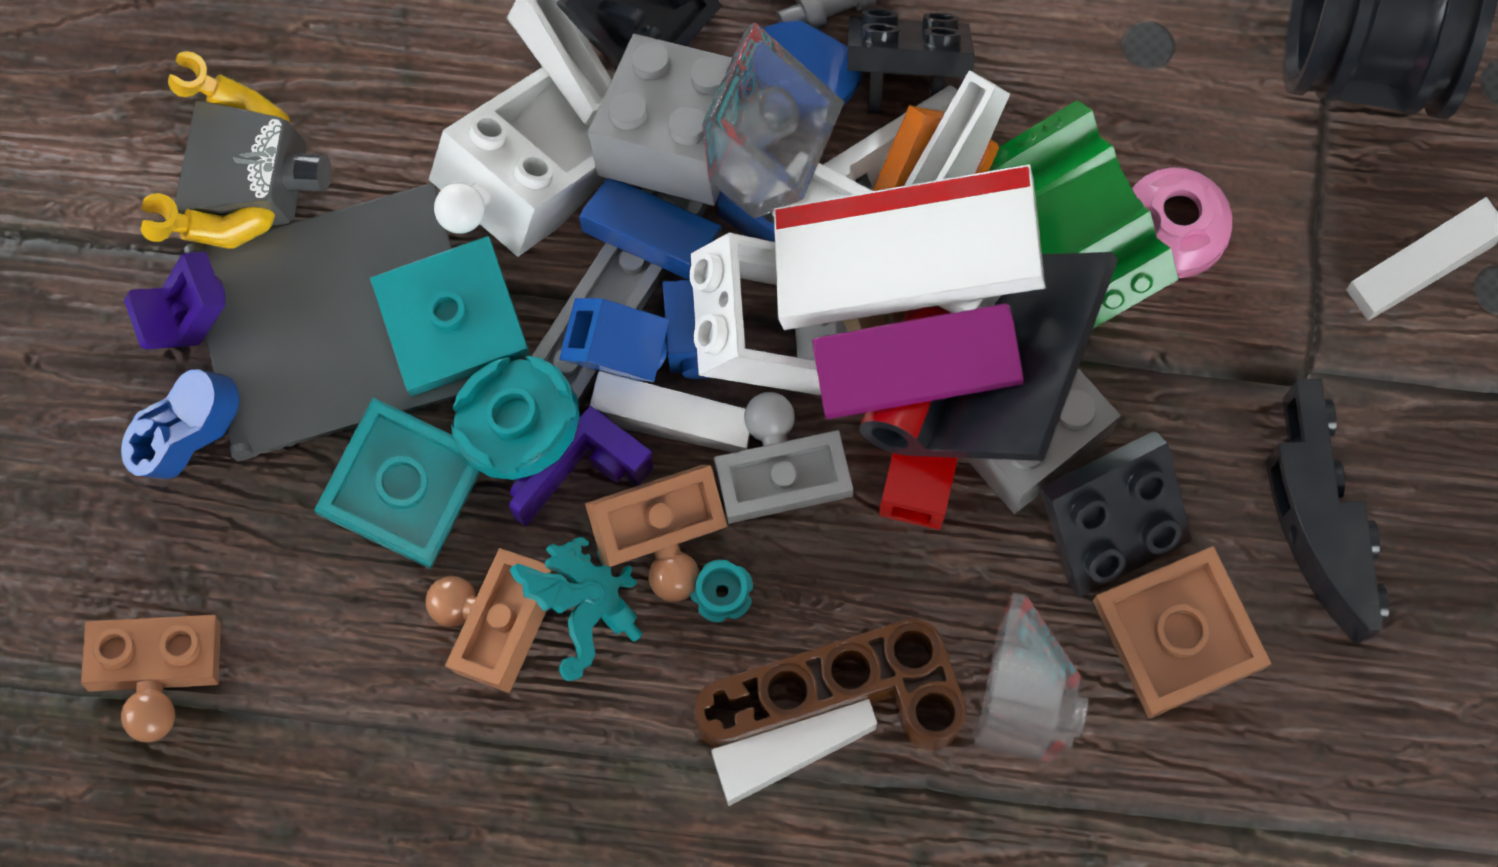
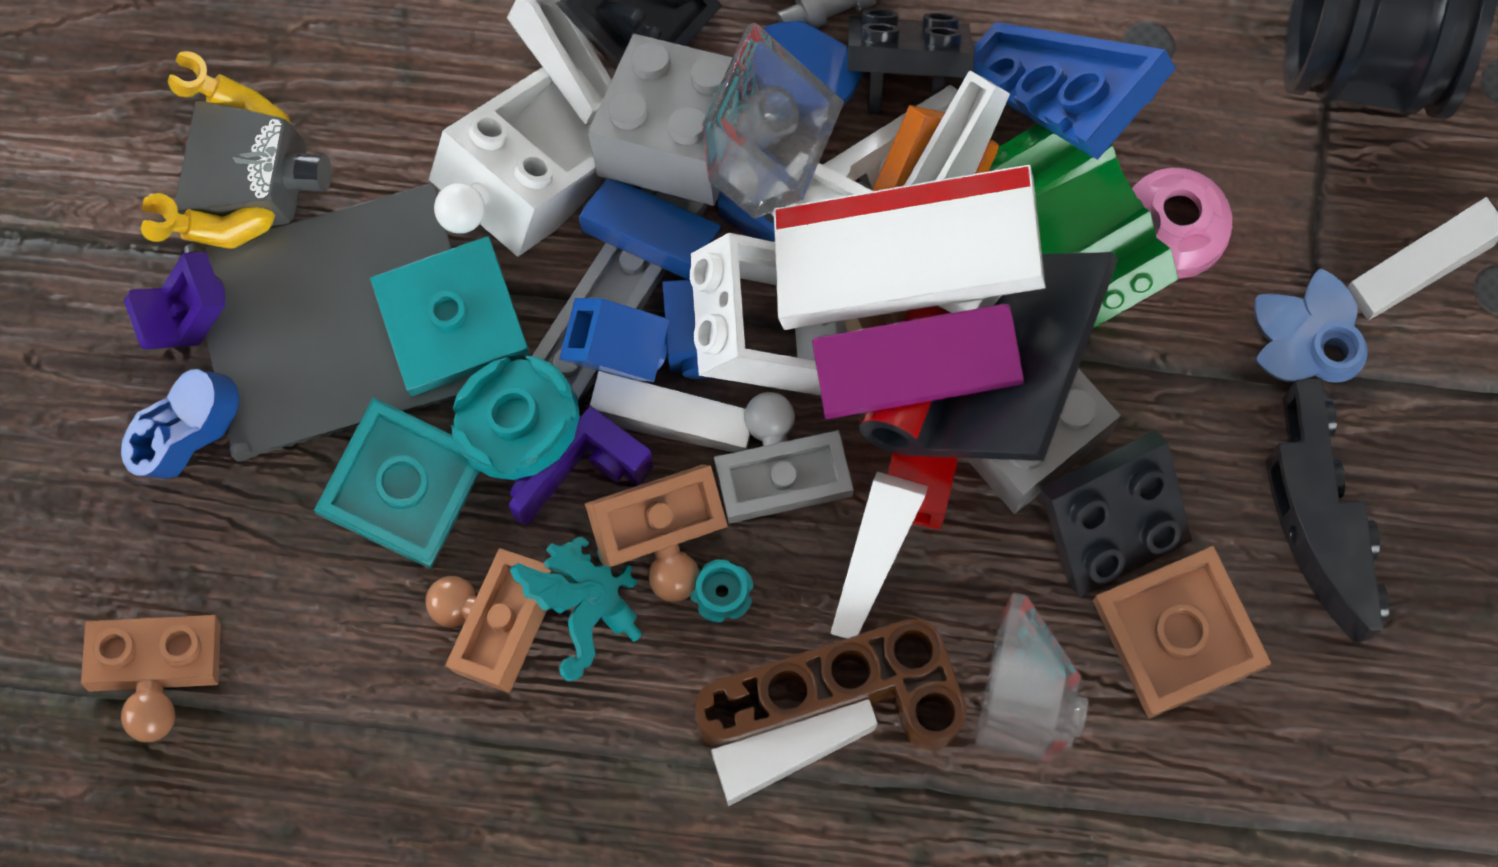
(884, 526): none -> white piece
(1072, 82): none -> blue wing
(1304, 326): none -> medium blue plate

